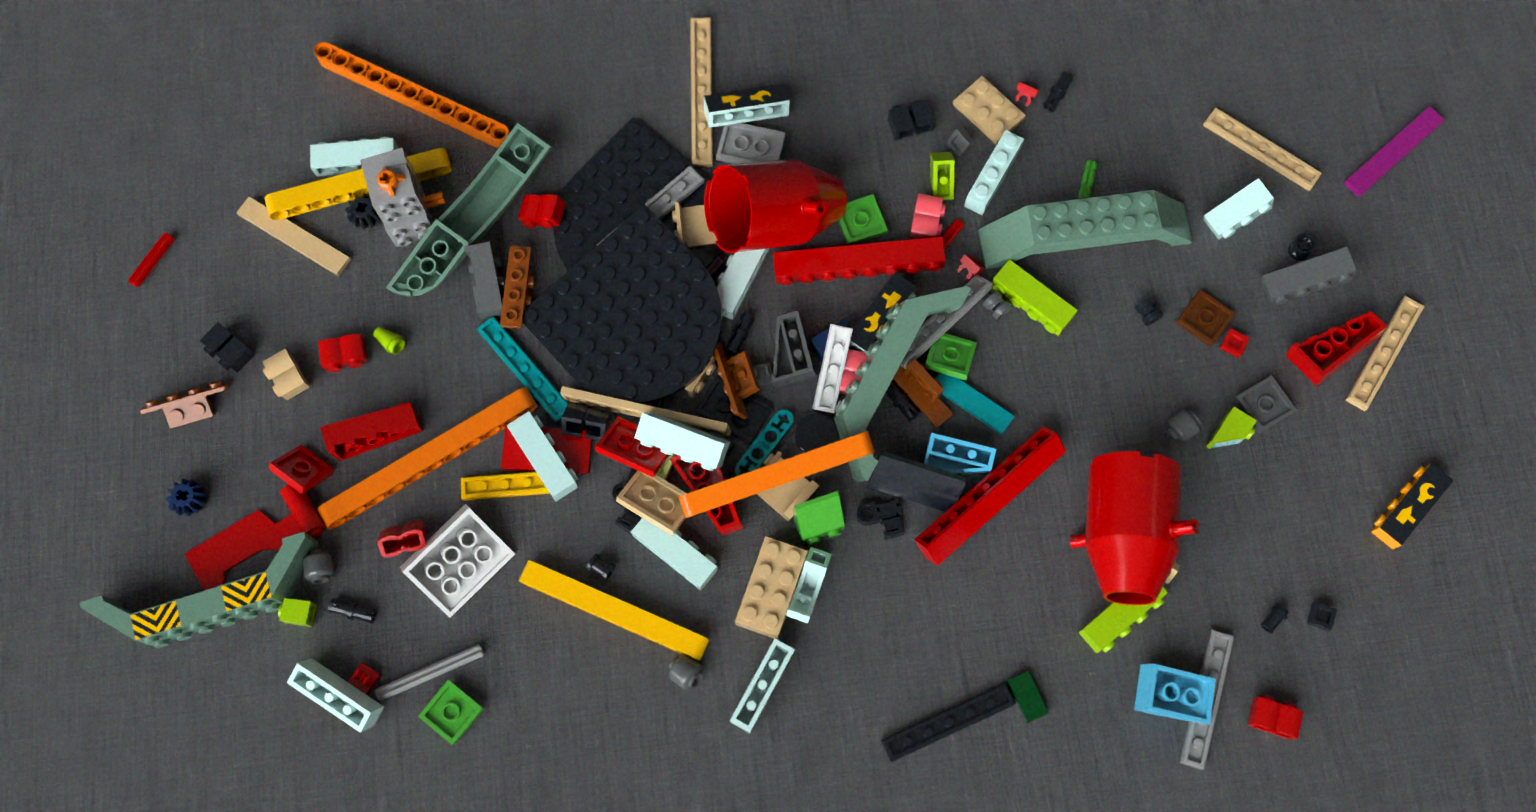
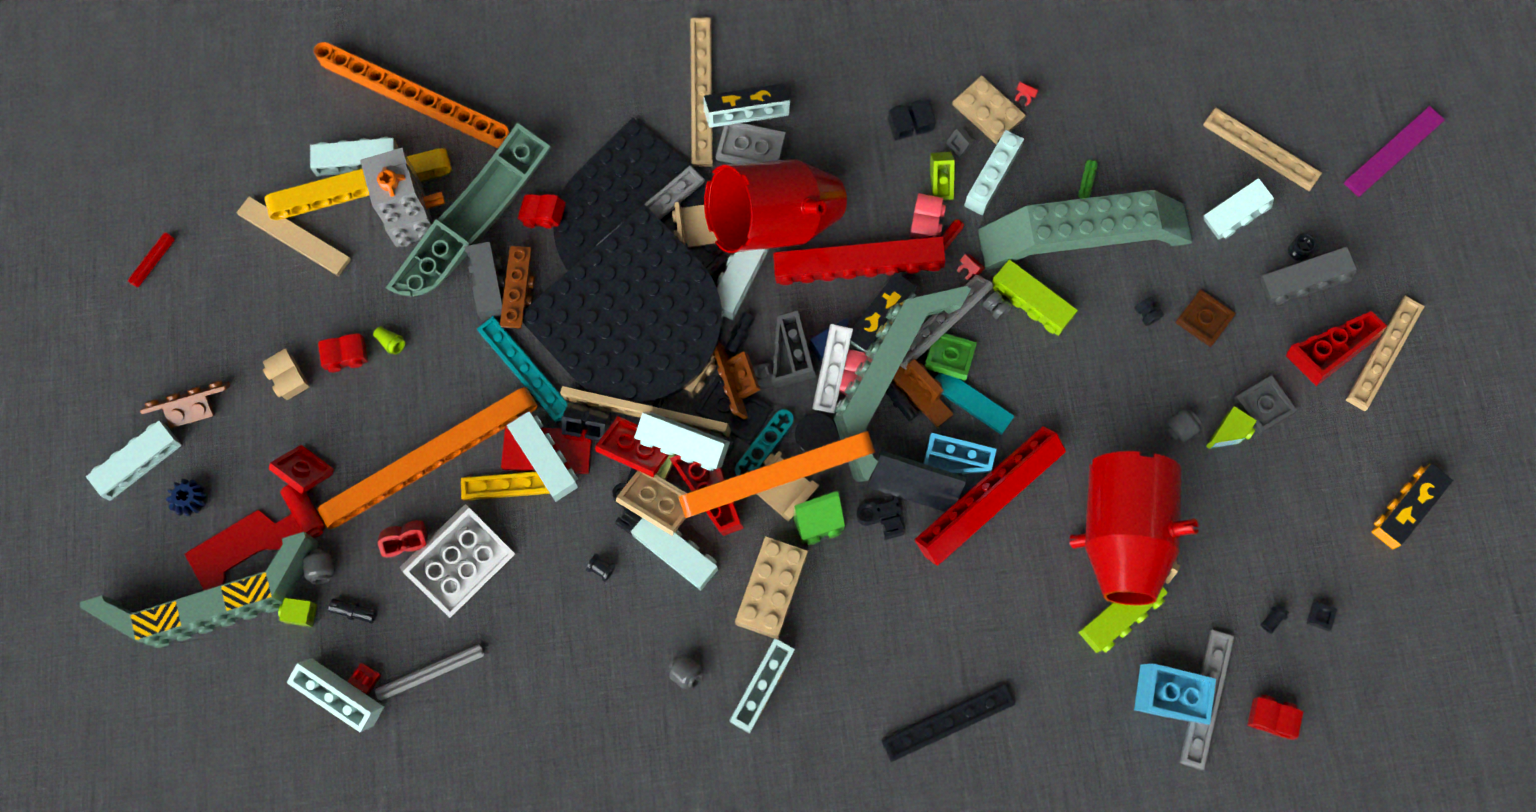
(133, 460): none -> light aqua brick
(227, 347): black piece -> none
(356, 213): black gear -> none
(370, 431): red wedge -> none
(451, 712): bright green plate -> none
(614, 610): yellow beam -> none
(809, 585): light aqua arch -> none
(862, 220): bright green plate -> none
(1027, 697): dark green tile -> none
(1058, 92): black pin -> none
(1234, 343): red plate -> none

